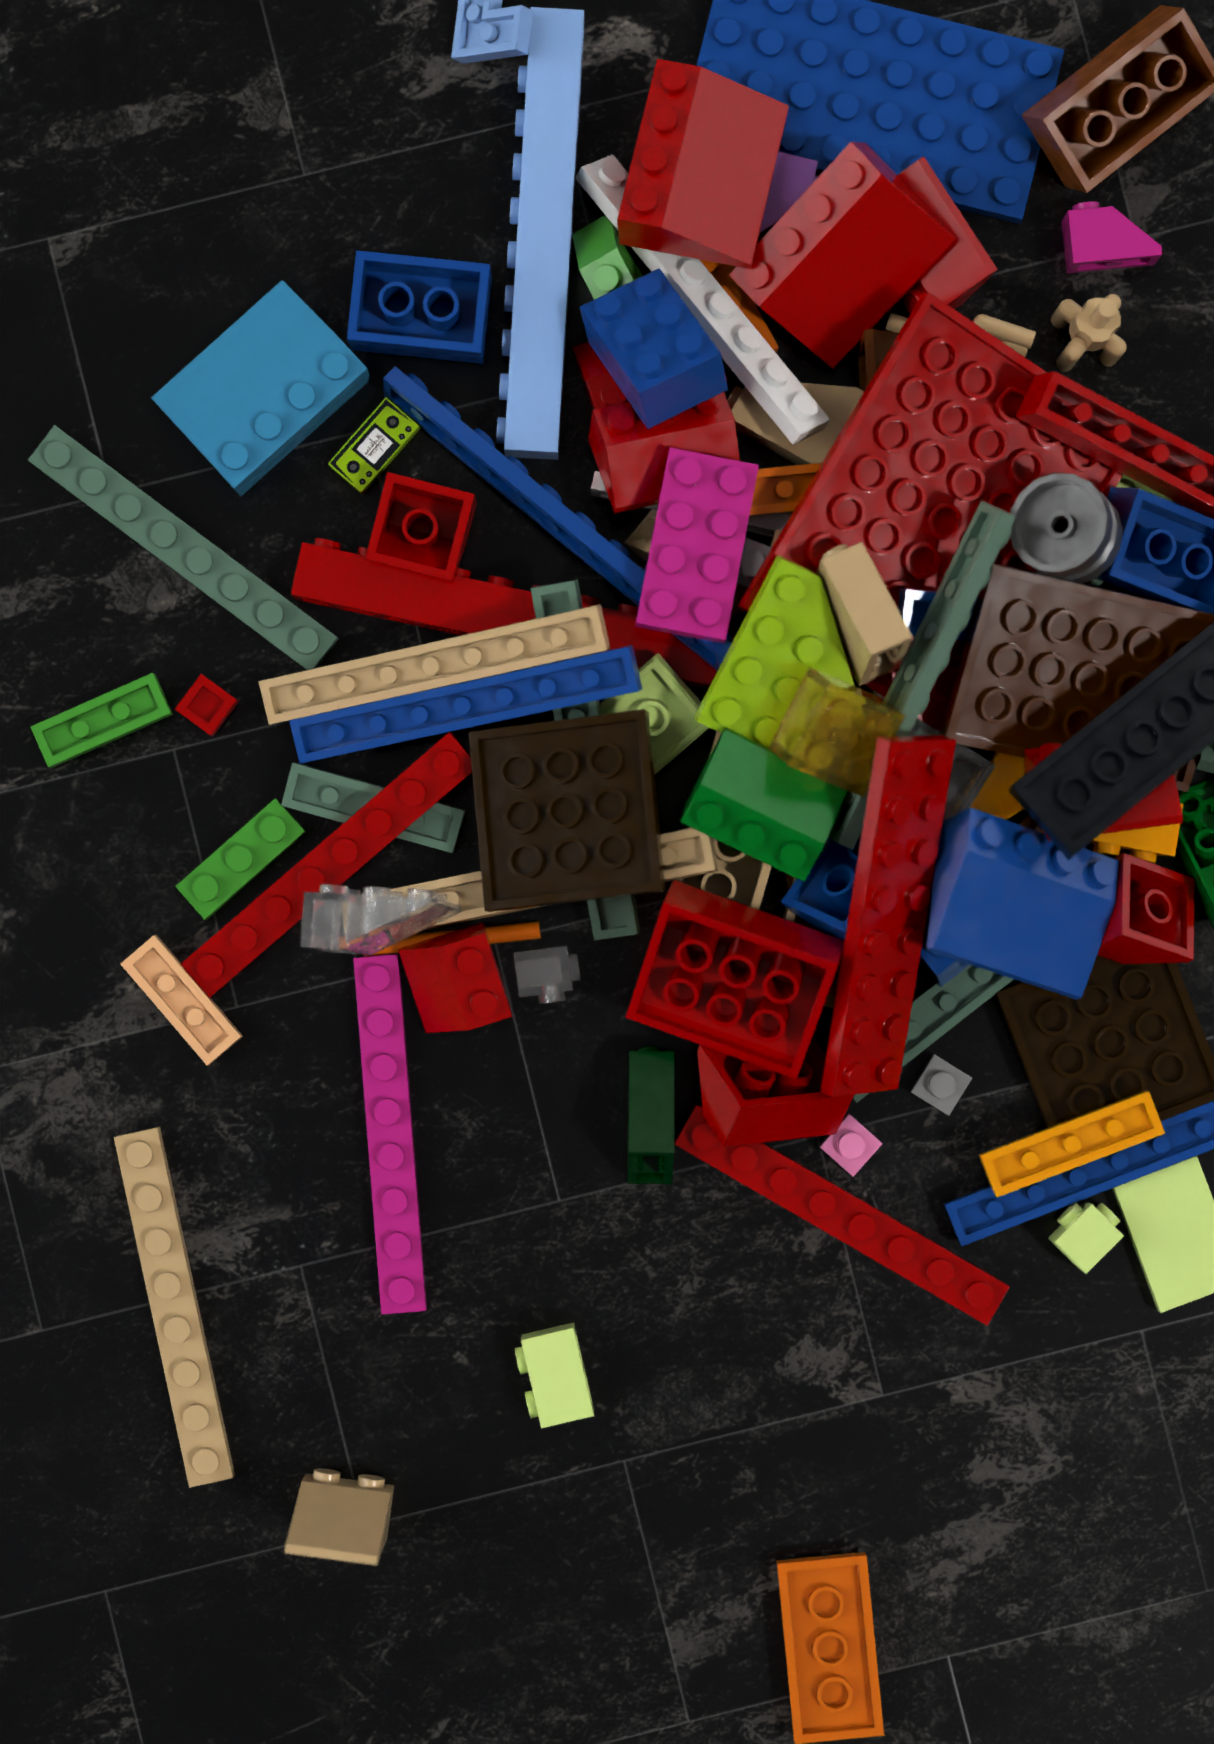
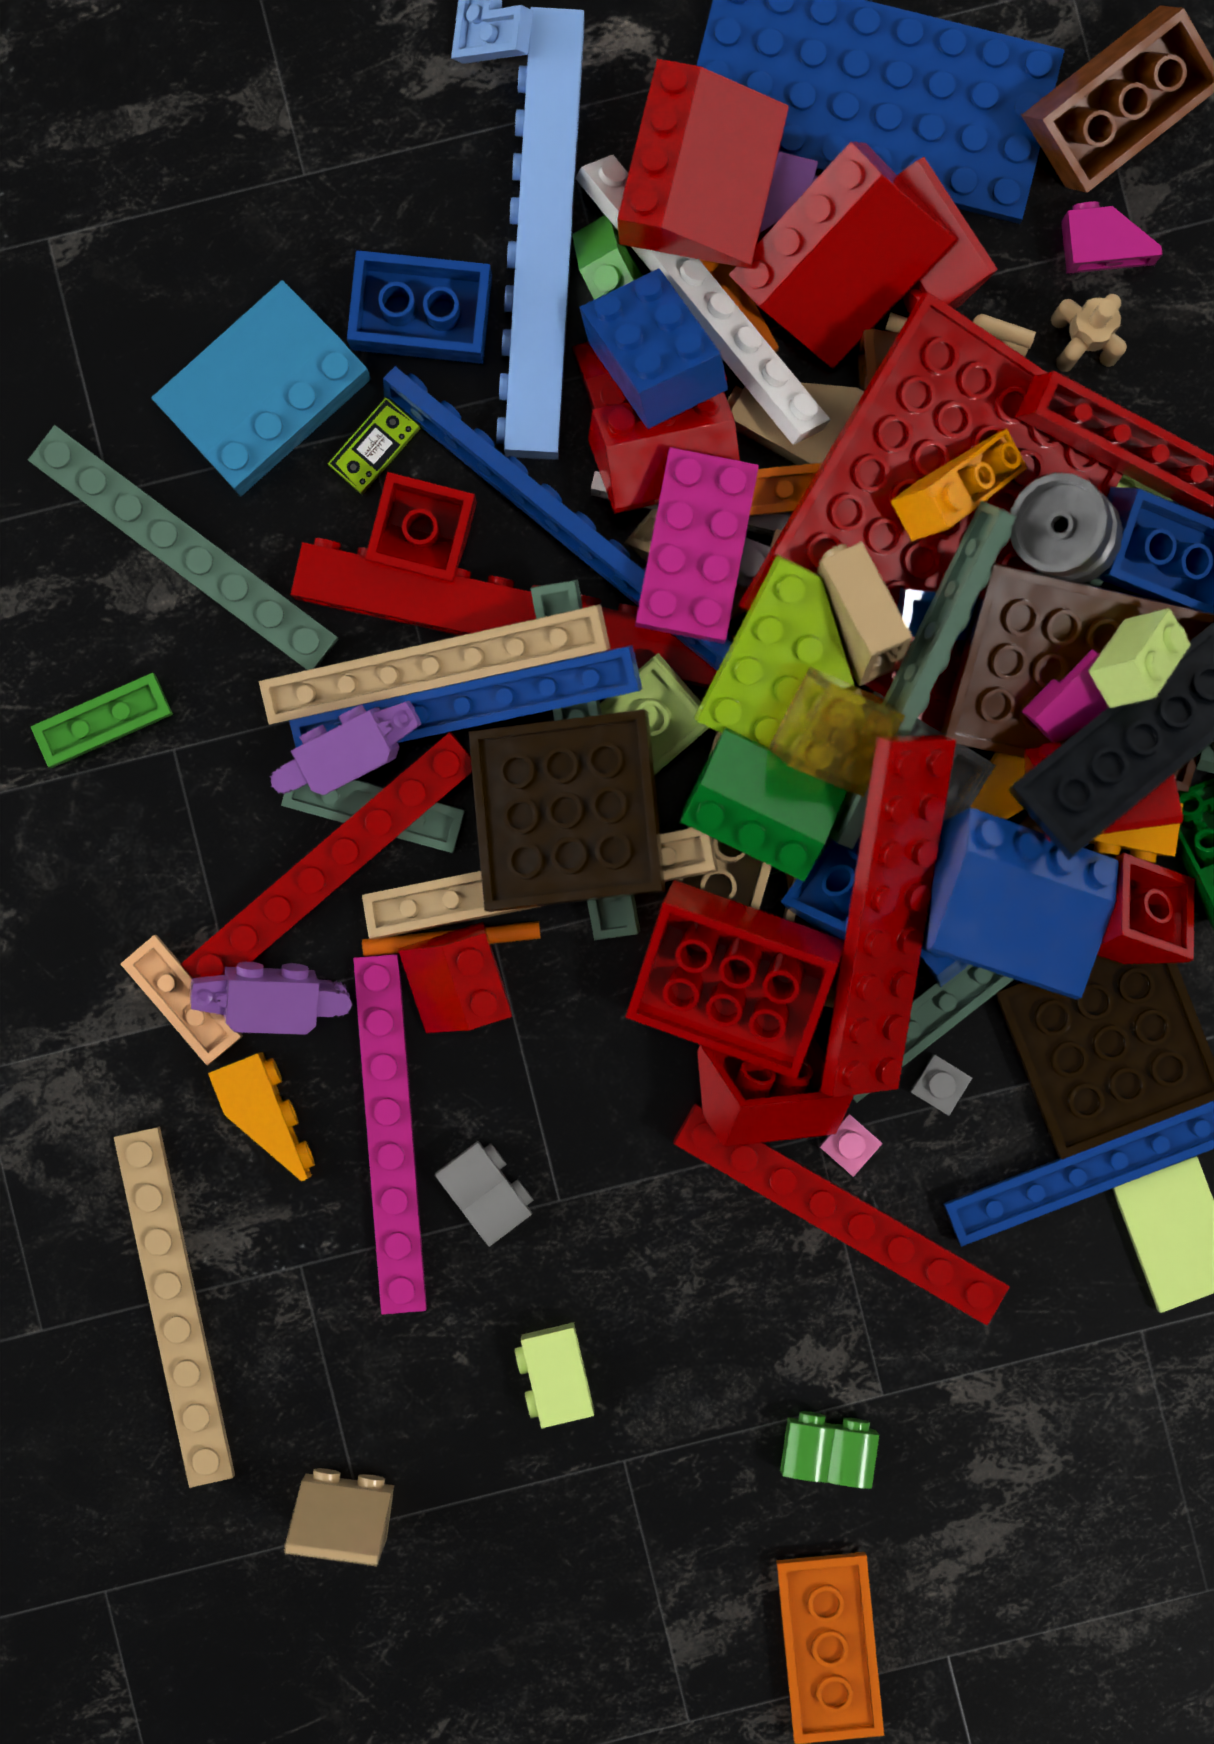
(206, 705): red plate -> none
(240, 859): bright green plate -> none
(254, 1105): none -> light orange slope
(269, 998): none -> medium lavender hinge
(347, 751): none -> medium lavender hinge
(367, 923): clear slope -> none
(484, 1192): none -> light grey brick
(546, 973): clear brick -> none
(651, 1116): dark green slope -> none
(829, 1451): none -> bright green brick
(958, 486): none -> light orange slope
(1069, 704): none -> dark pink slope
(1071, 1143): light orange plate -> none
(1086, 1234): yellowish green brick -> none
(1139, 658): none -> yellowish green brick

